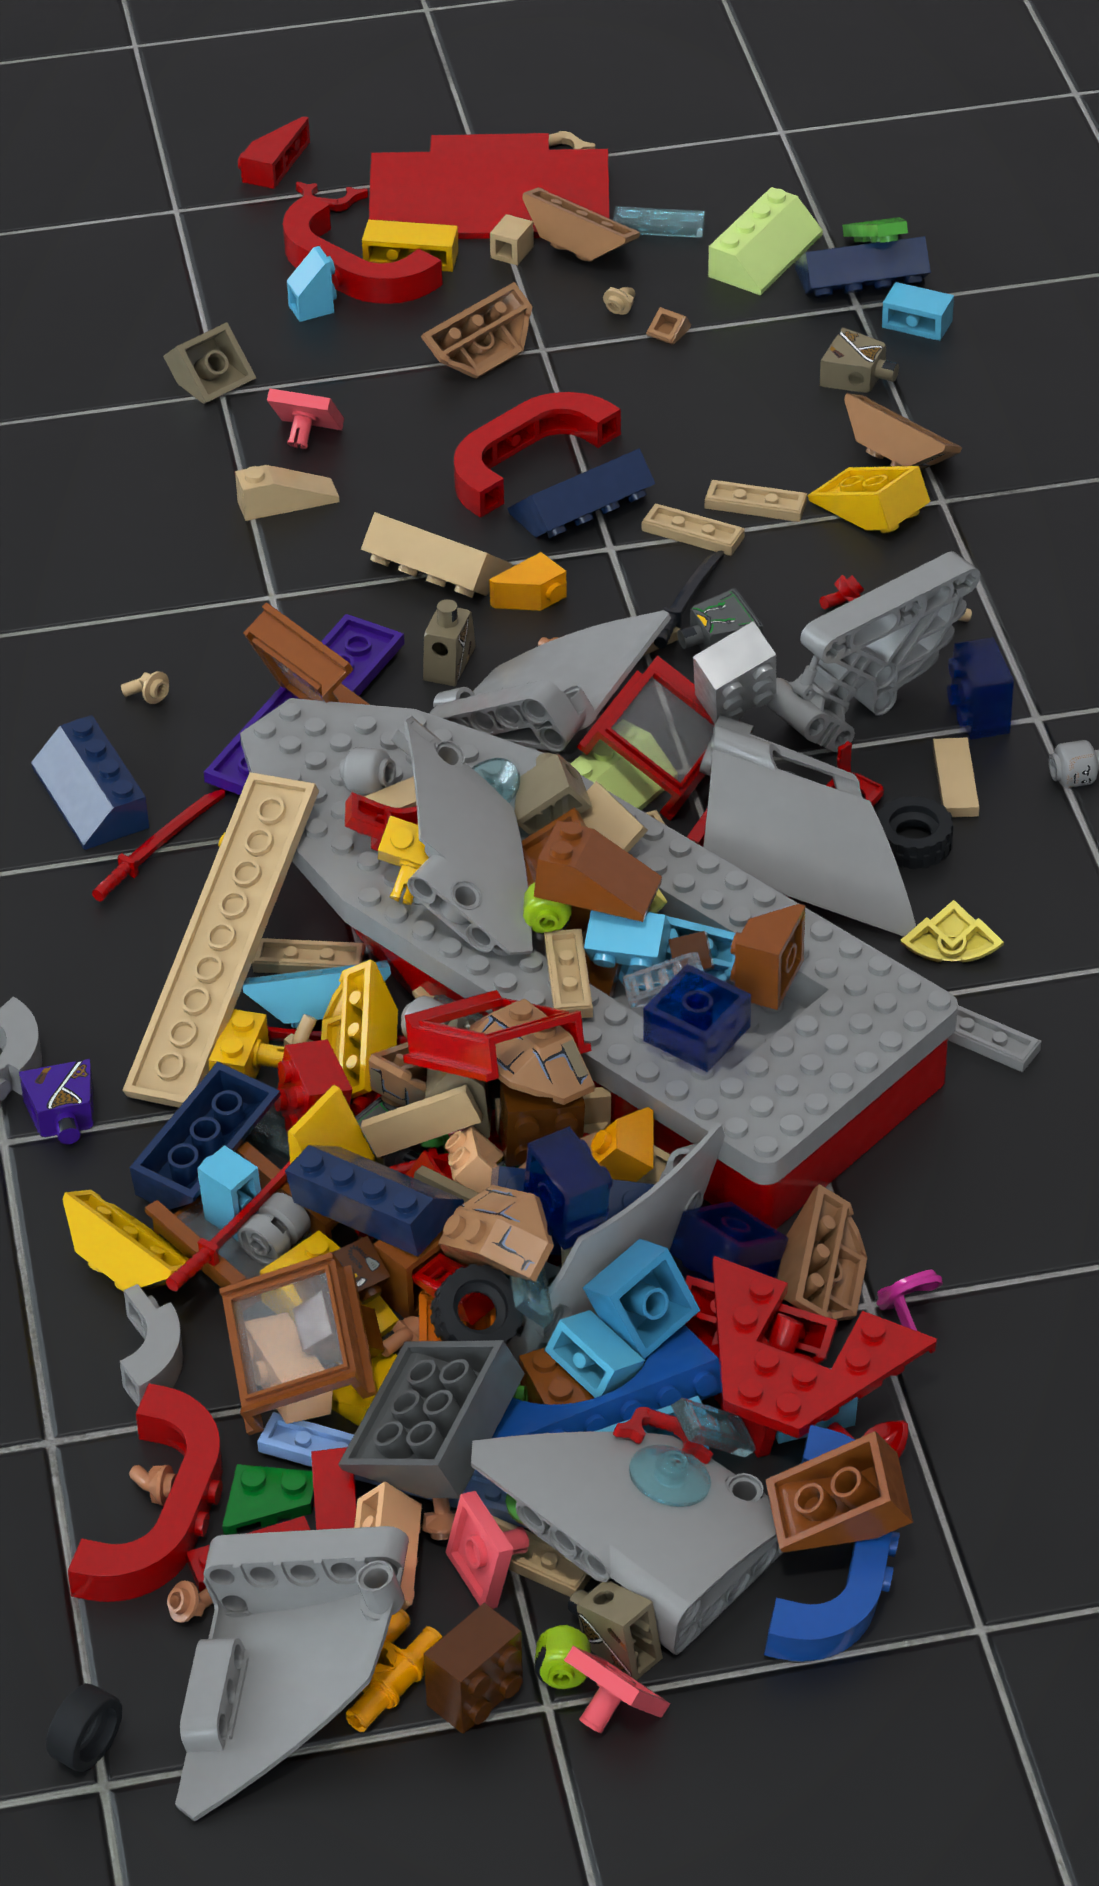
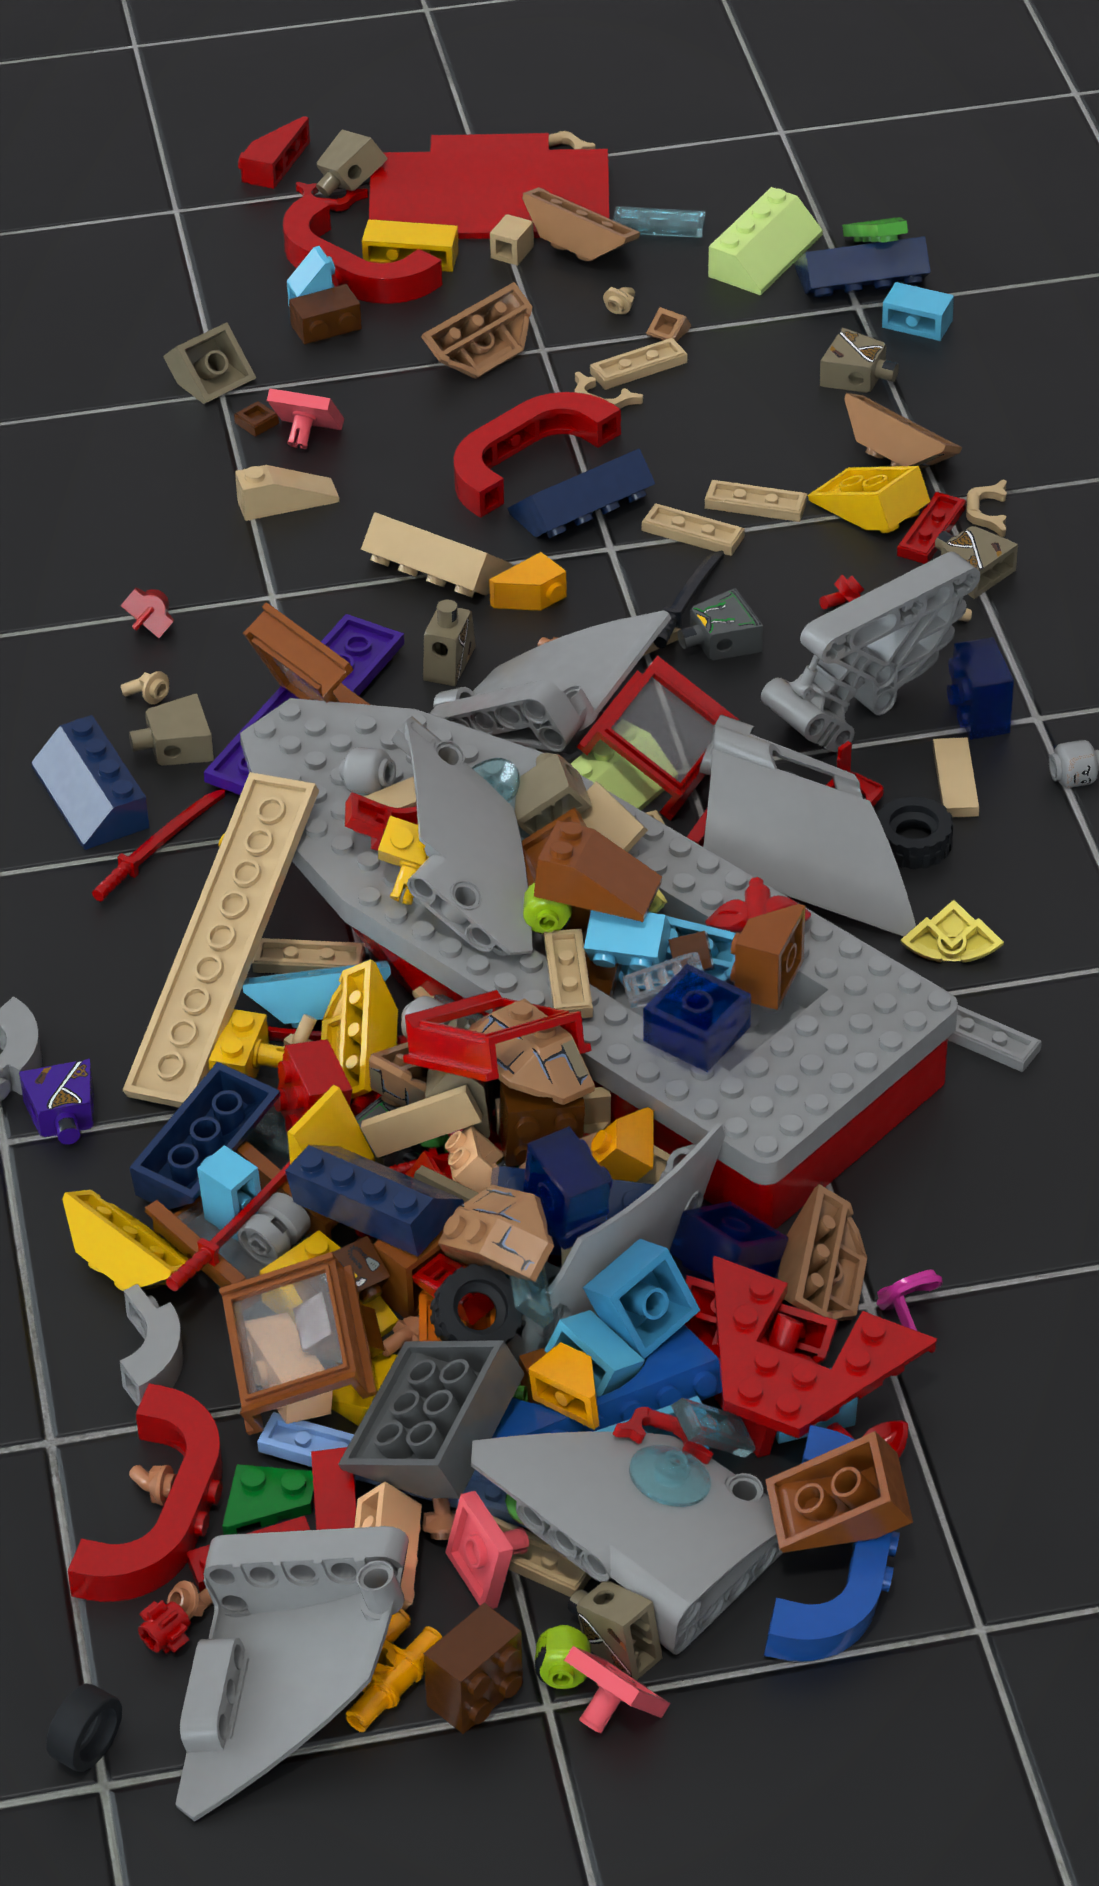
(149, 609): none -> piece
(164, 1626): none -> red gear
(175, 733): none -> dark tan torso
(256, 418): none -> reddish brown tile
(325, 314): none -> reddish brown brick
(348, 162): none -> dark tan torso
(566, 1384): none -> light orange slope
(624, 399): none -> tan helmet
(638, 363): none -> tan tile
(735, 674): light grey brick -> none
(758, 901): none -> red plant
(936, 517): none -> red tile
(974, 515): none -> tan helmet
(987, 552): none -> dark tan torso

